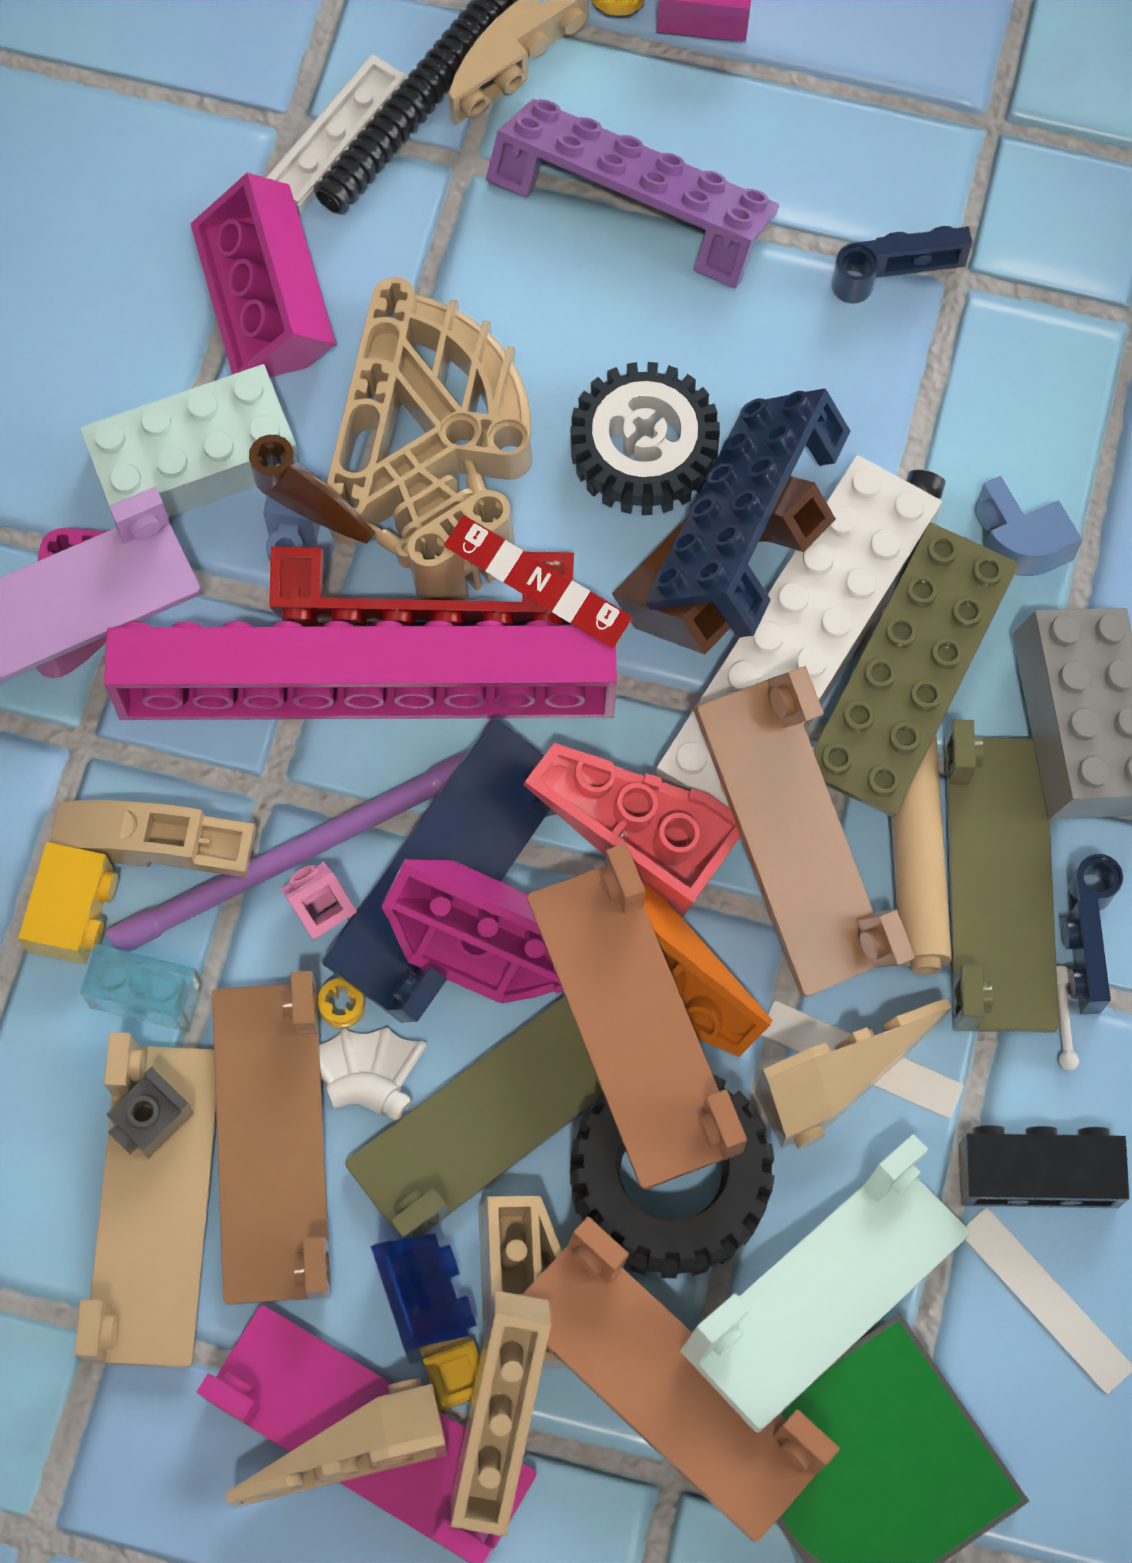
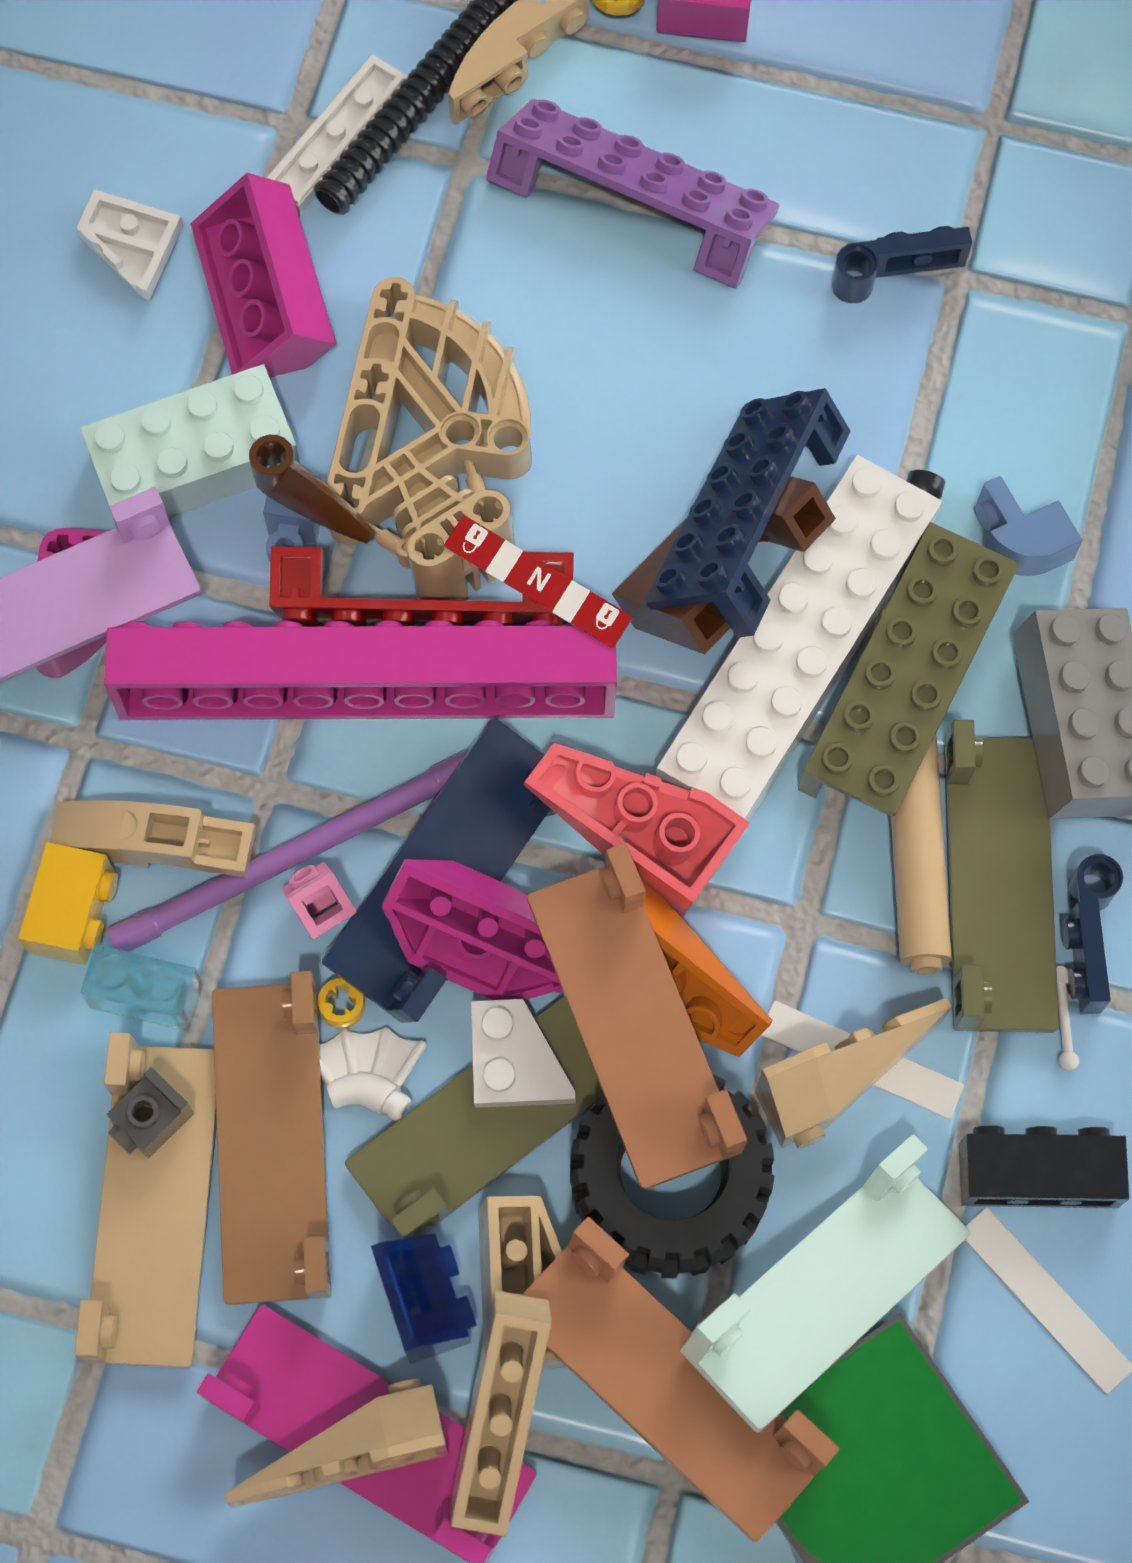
(130, 238): none -> white wing
(453, 1374): yellow tile -> none
(513, 1058): none -> white wing
(660, 468): wheel -> none
(796, 834): medium nougat bracket -> none

